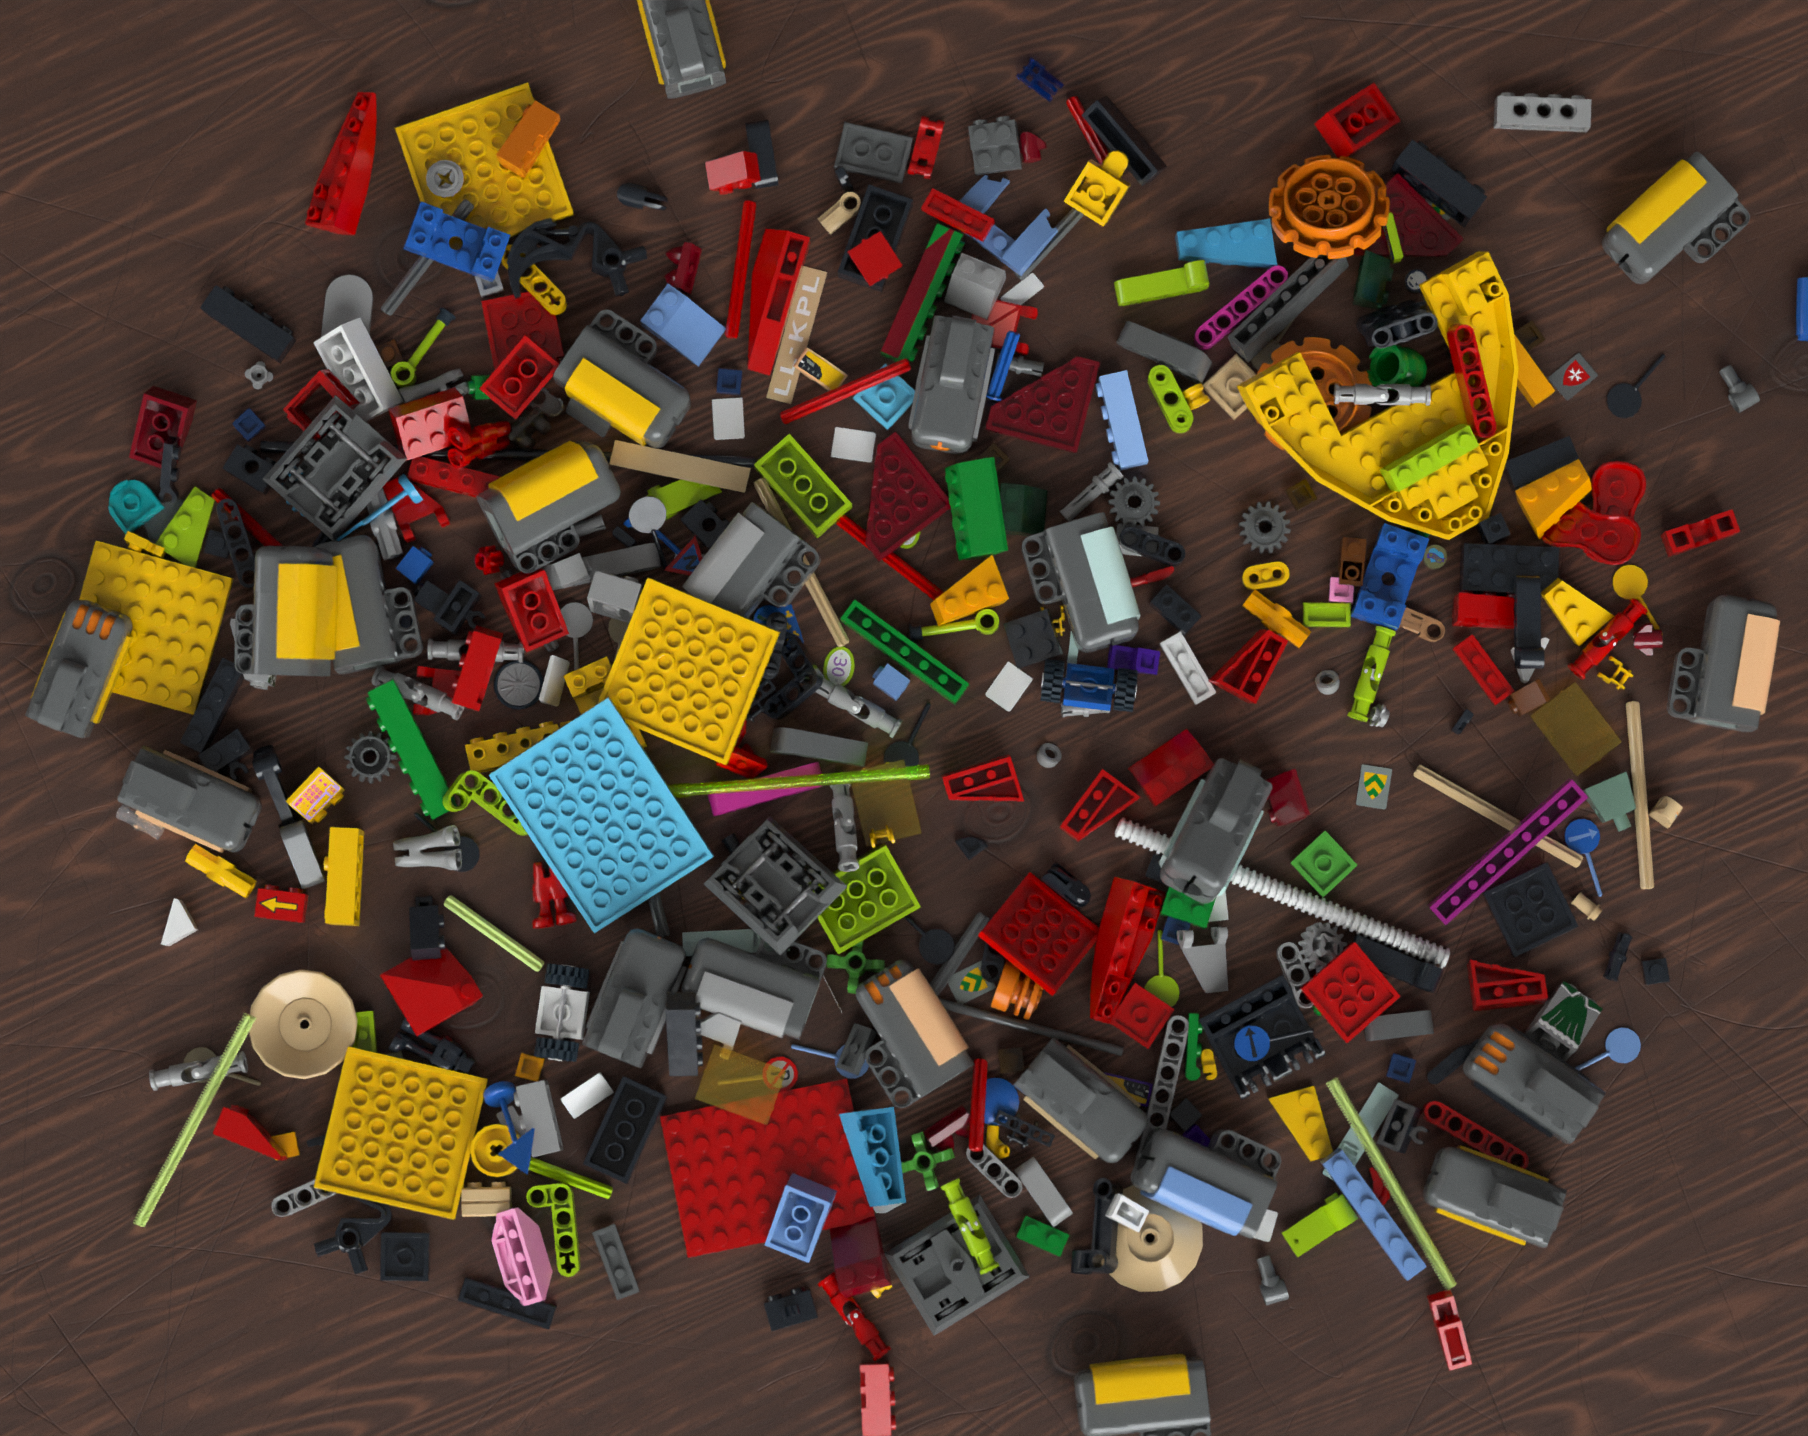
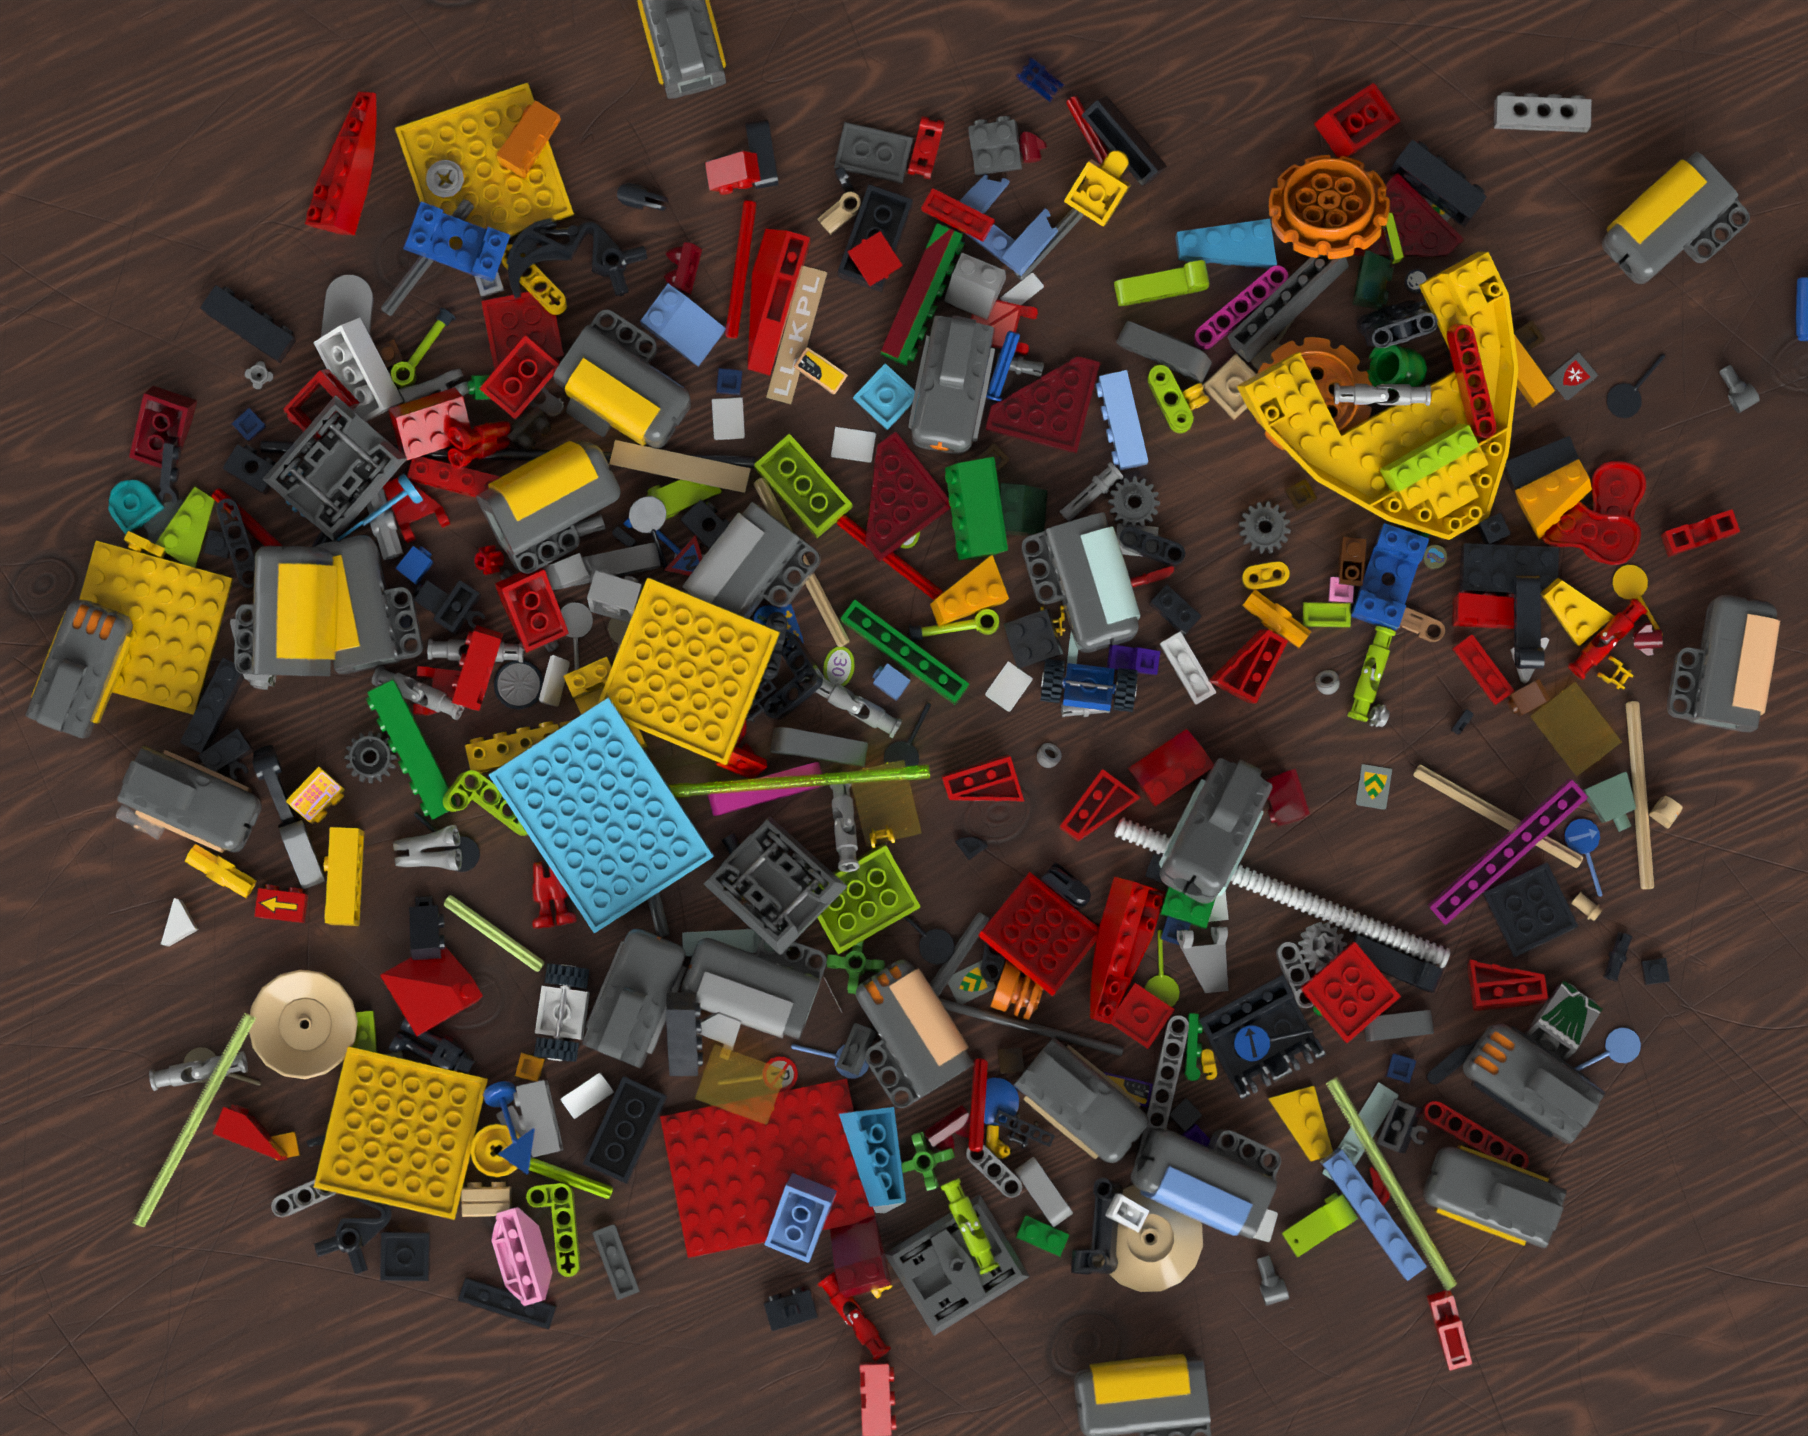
(845, 391): red axle -> none
(1323, 864): bright green plate -> none

